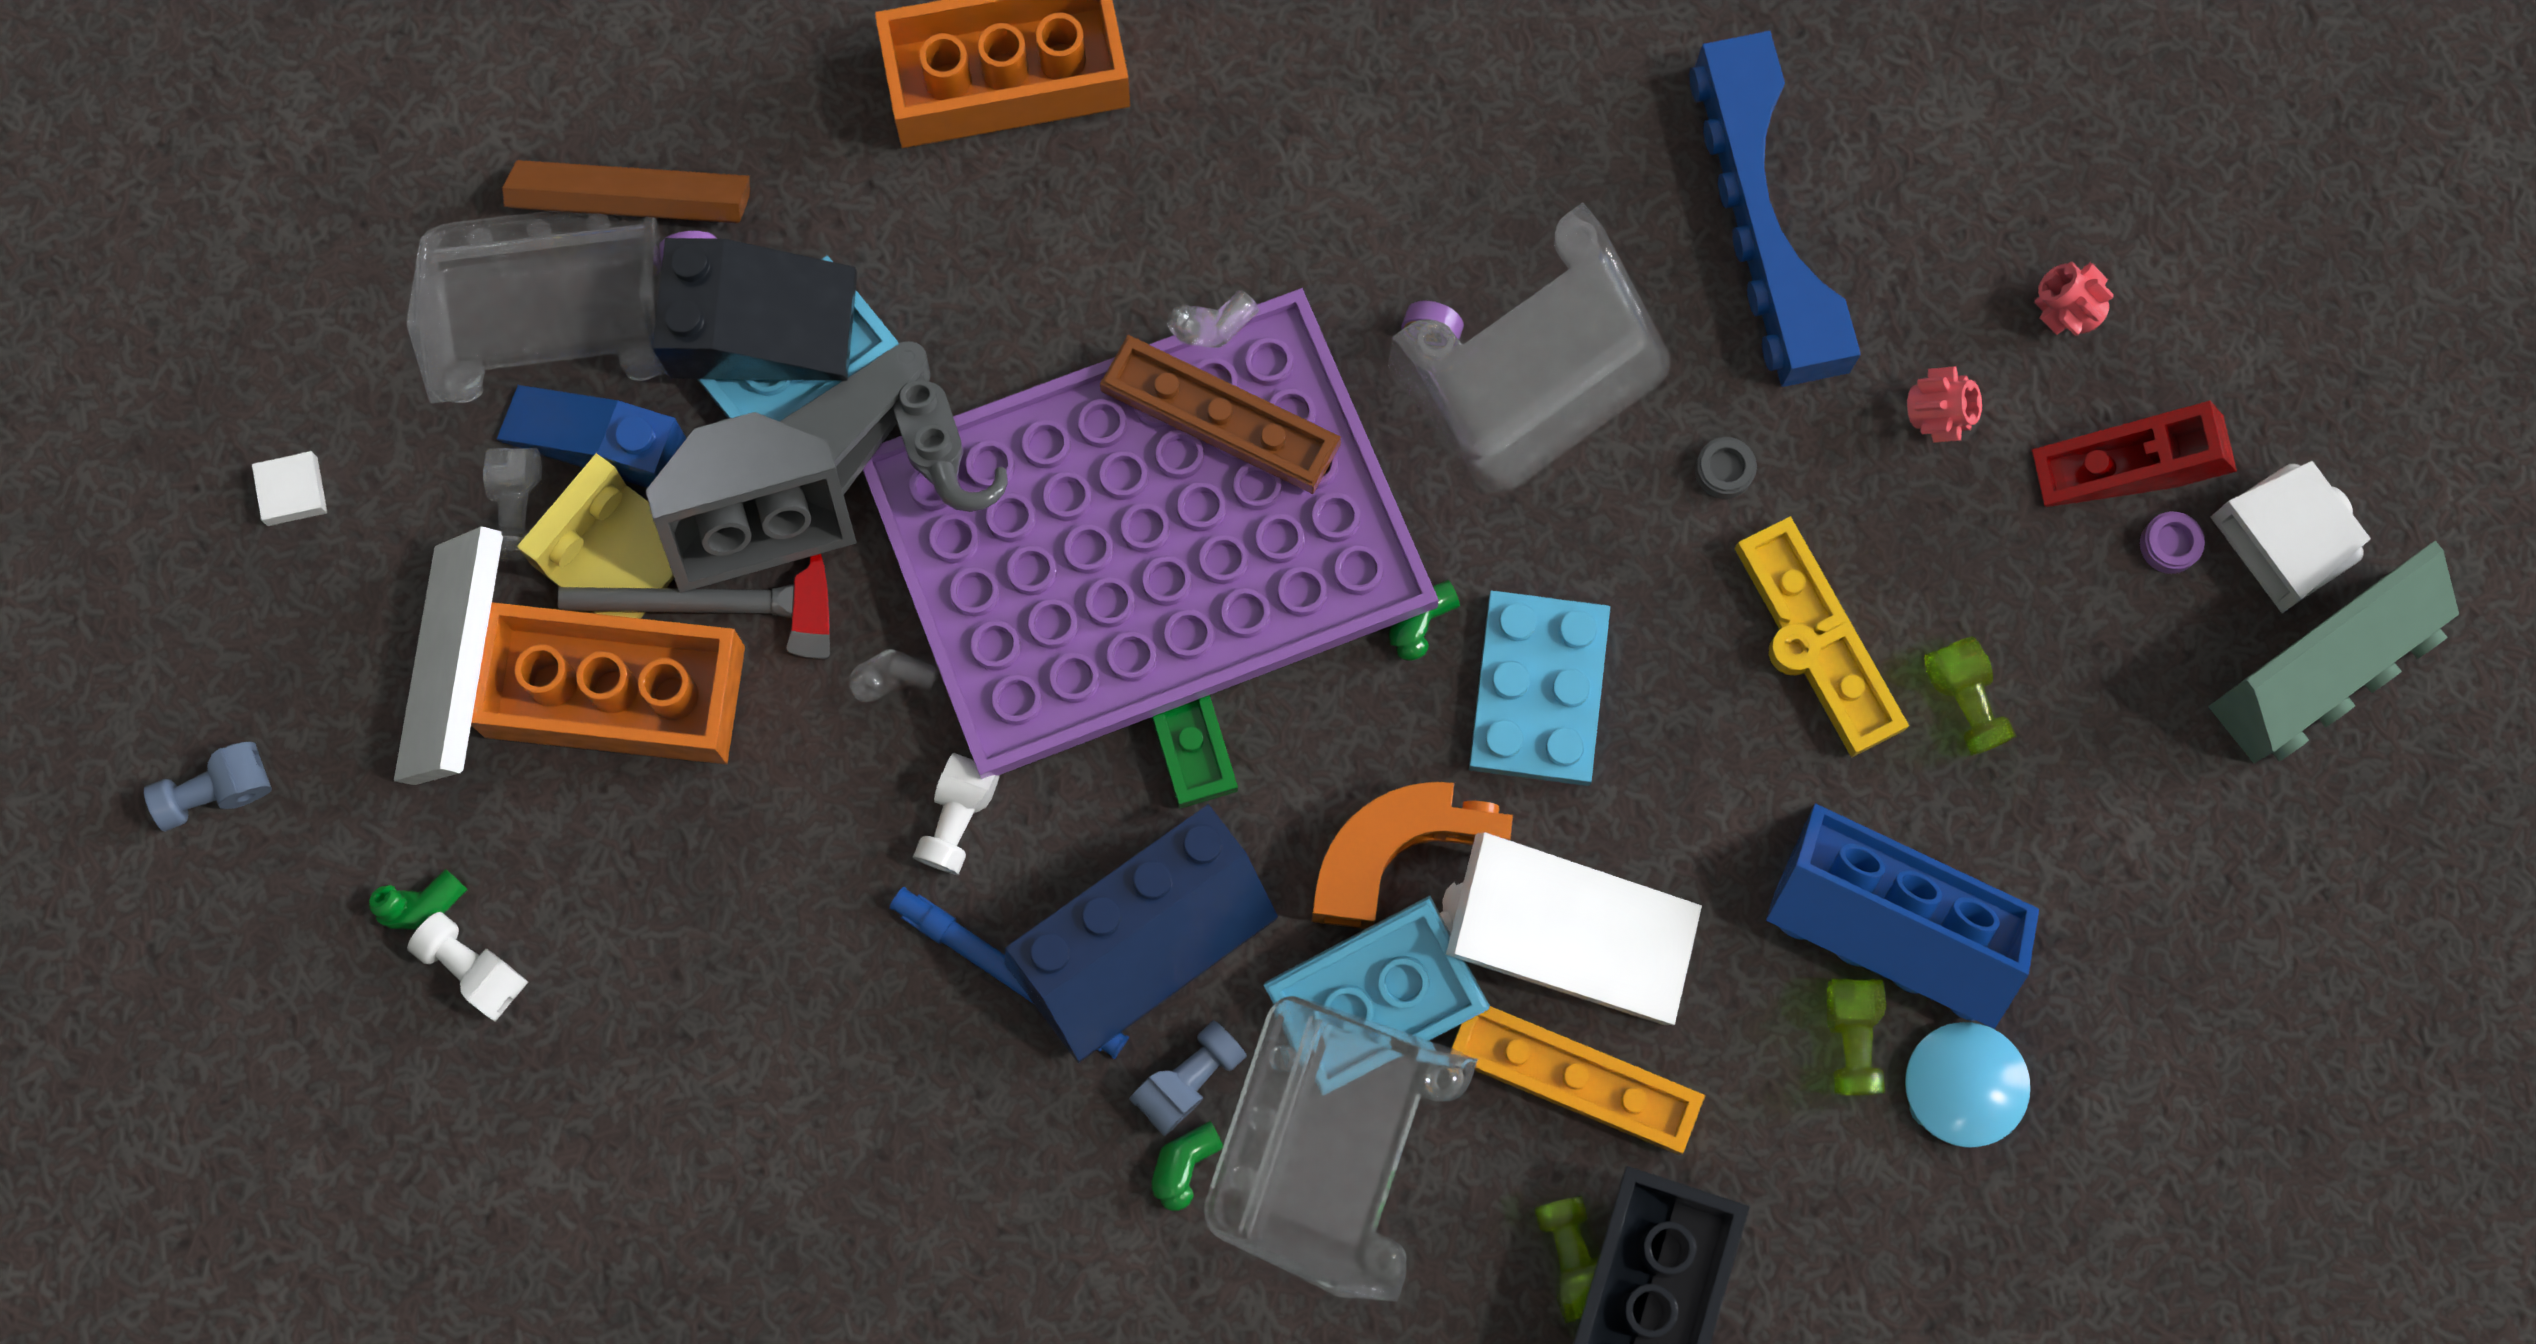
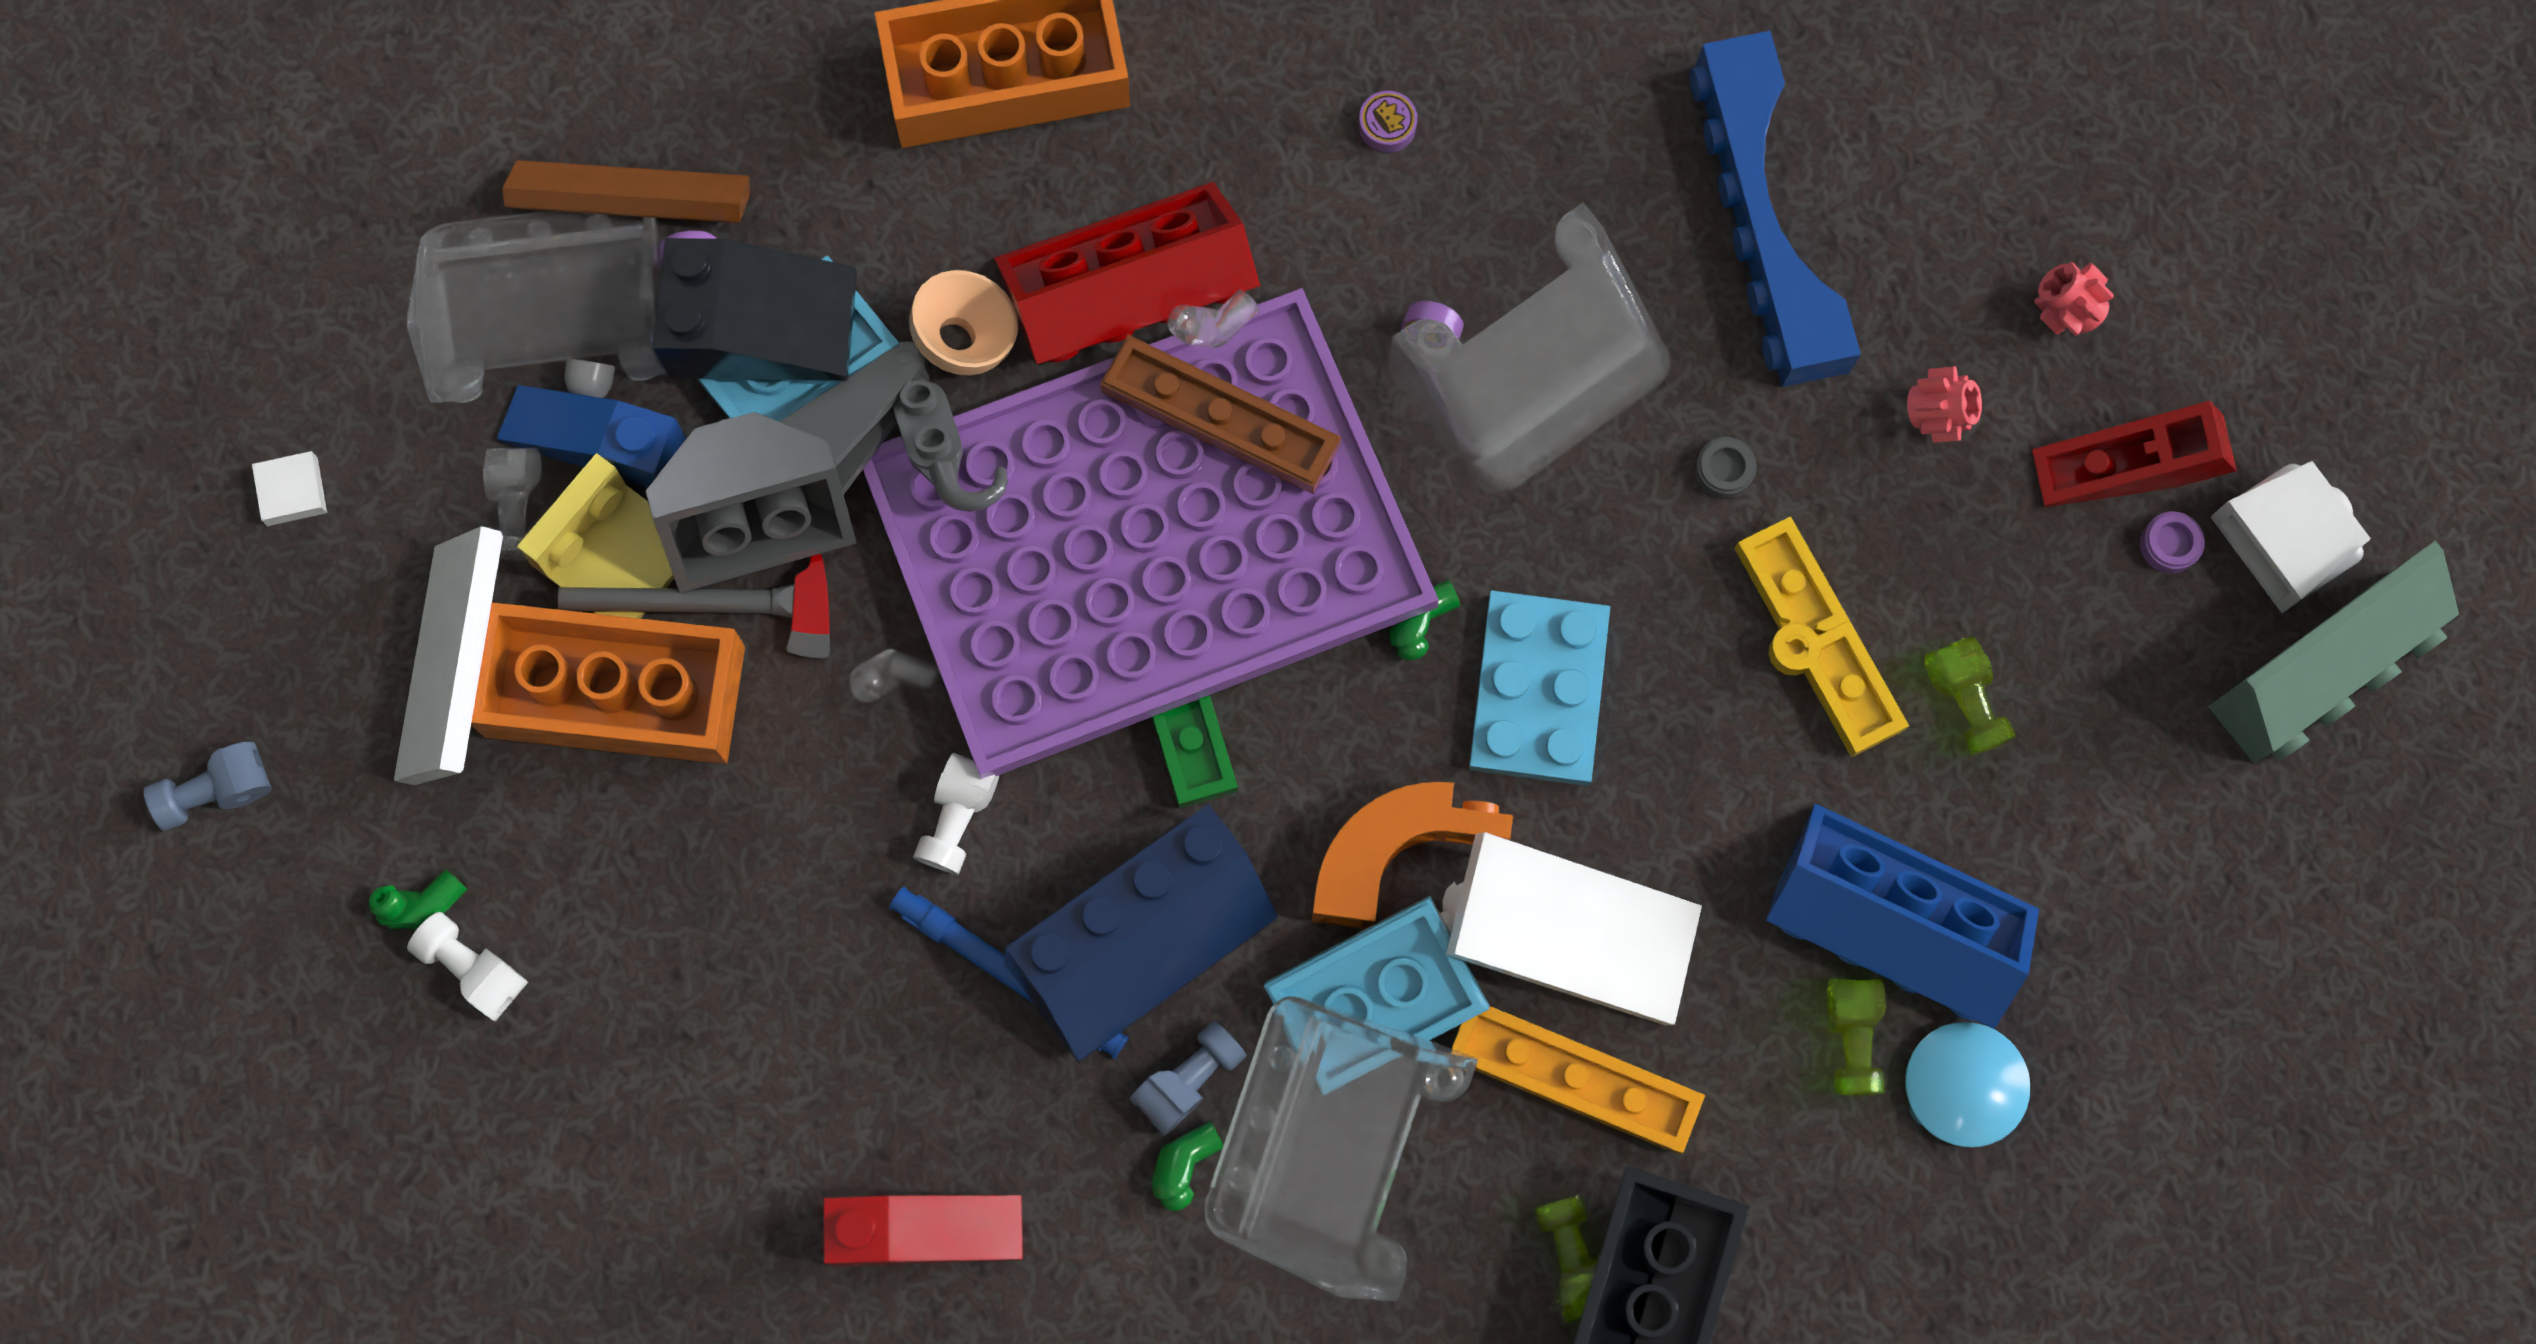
(588, 378): none -> light grey hinge
(922, 1229): none -> slope
(973, 304): none -> light nougat piece
(1127, 272): none -> red slope
(1387, 121): none -> tile

